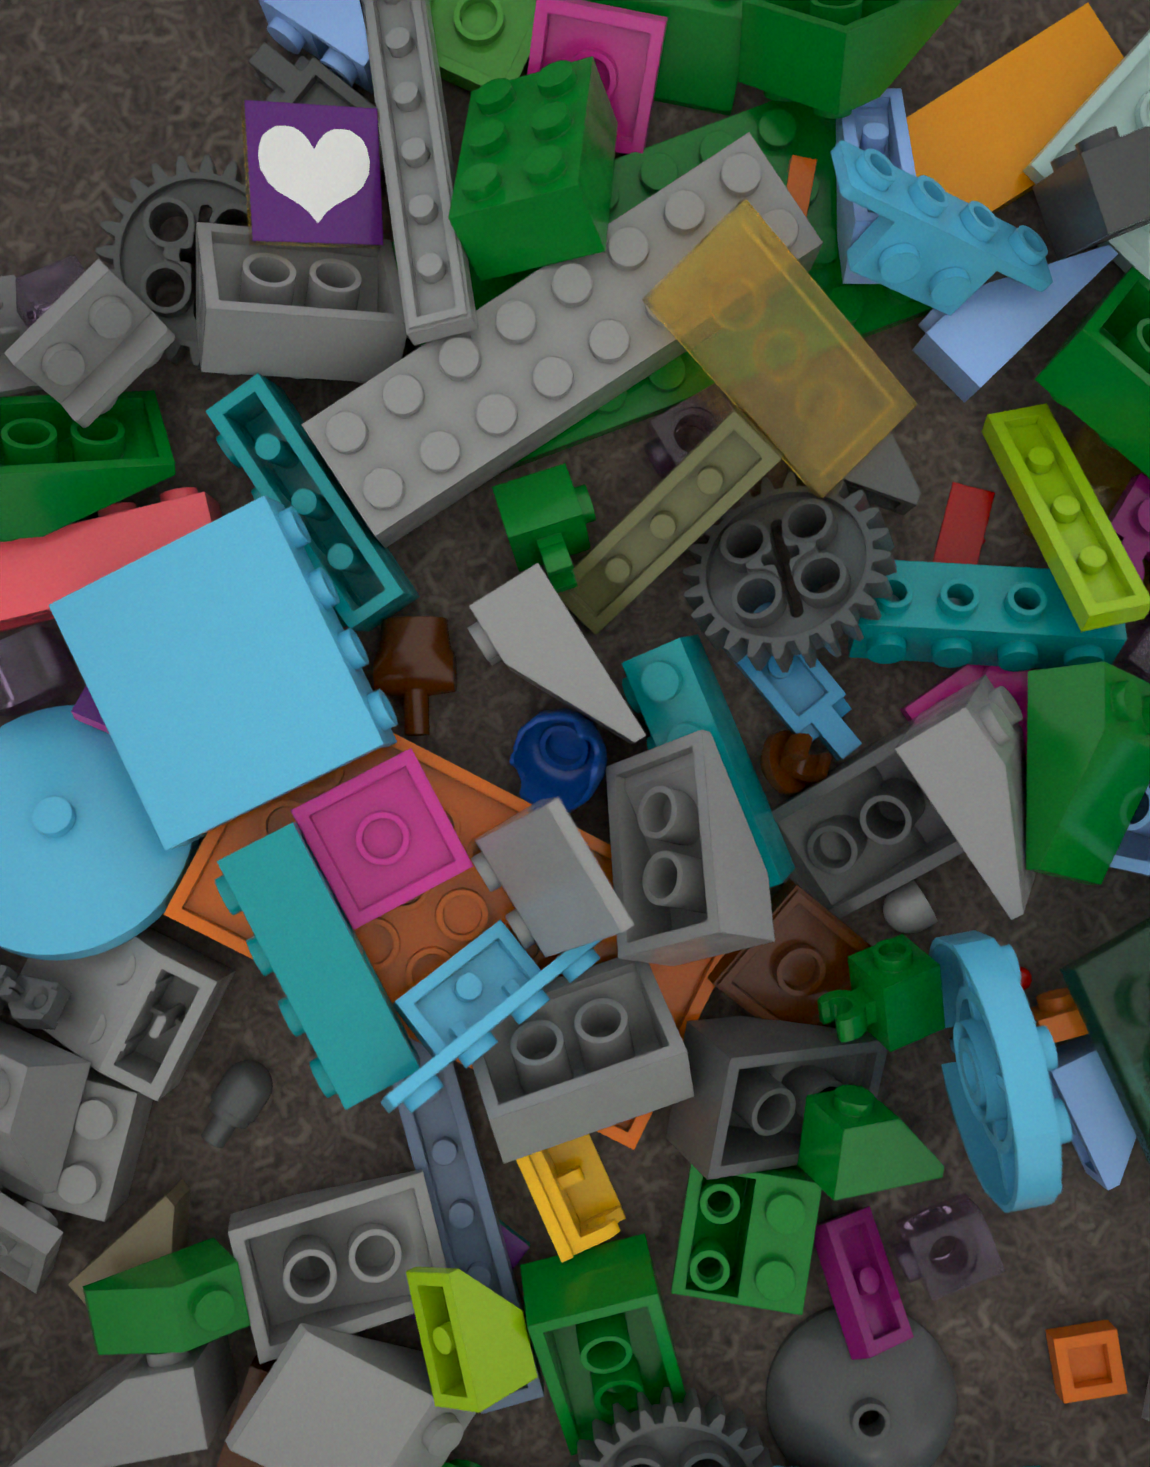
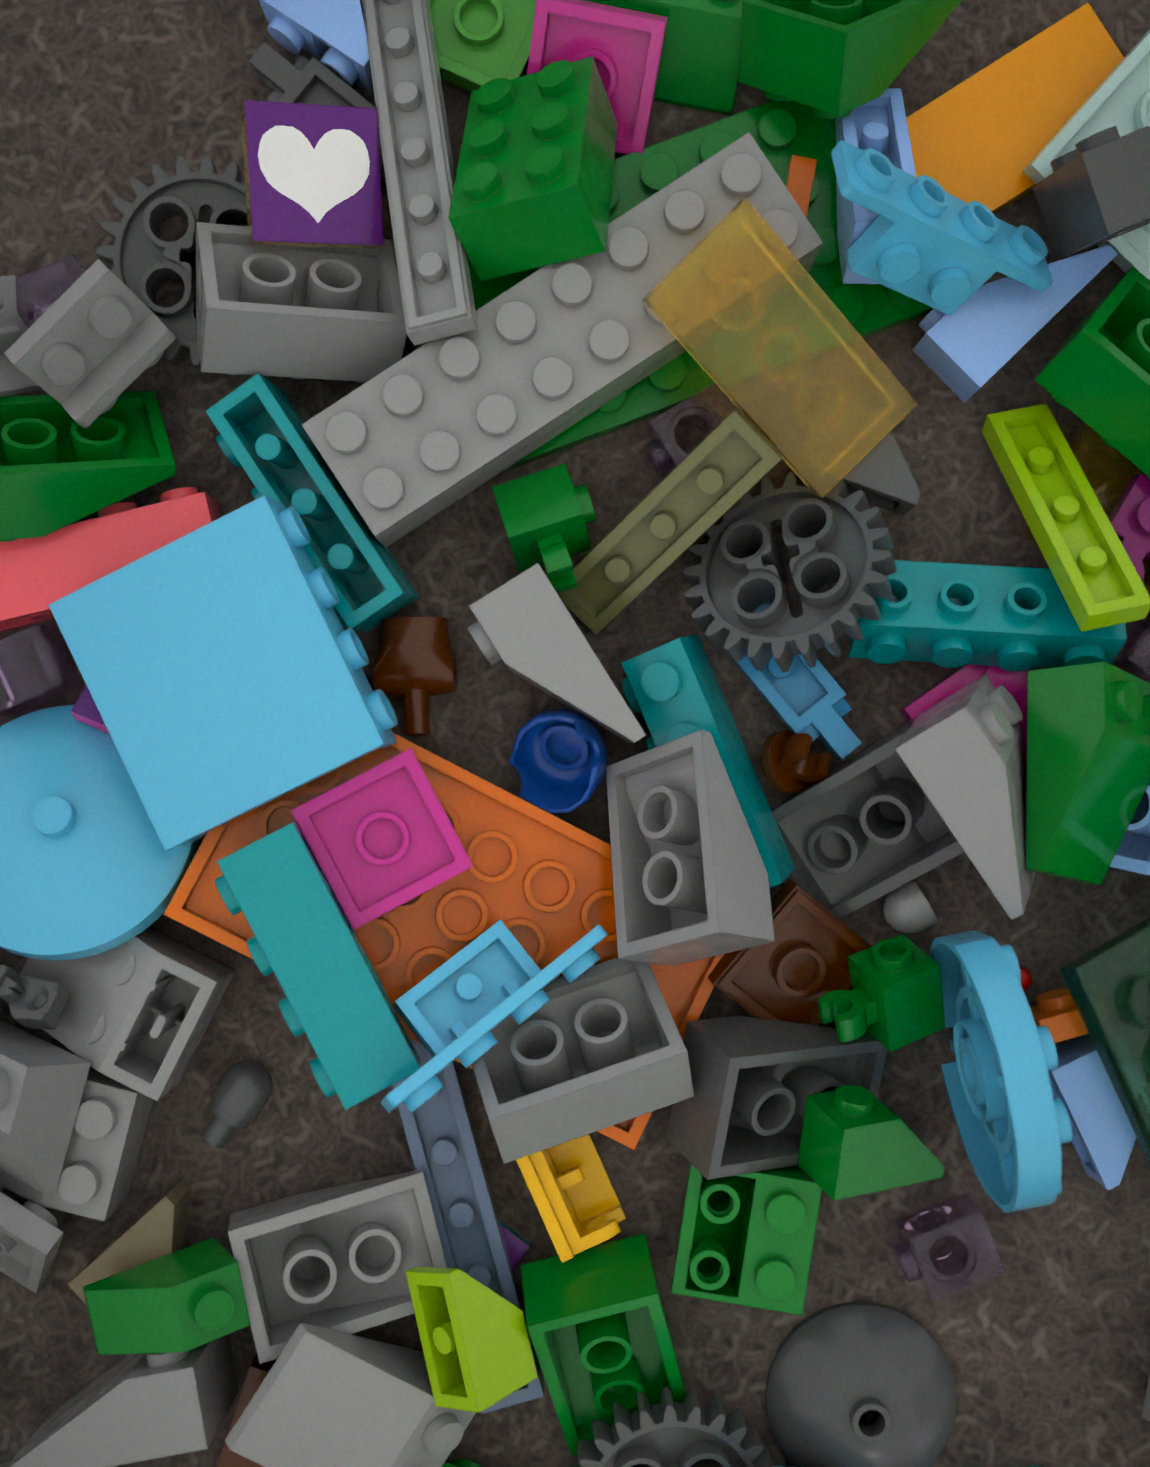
(550, 880): light grey slope -> none
(861, 1283): magenta plate -> none
(963, 525): red window -> none
(1086, 1361): orange plate -> none

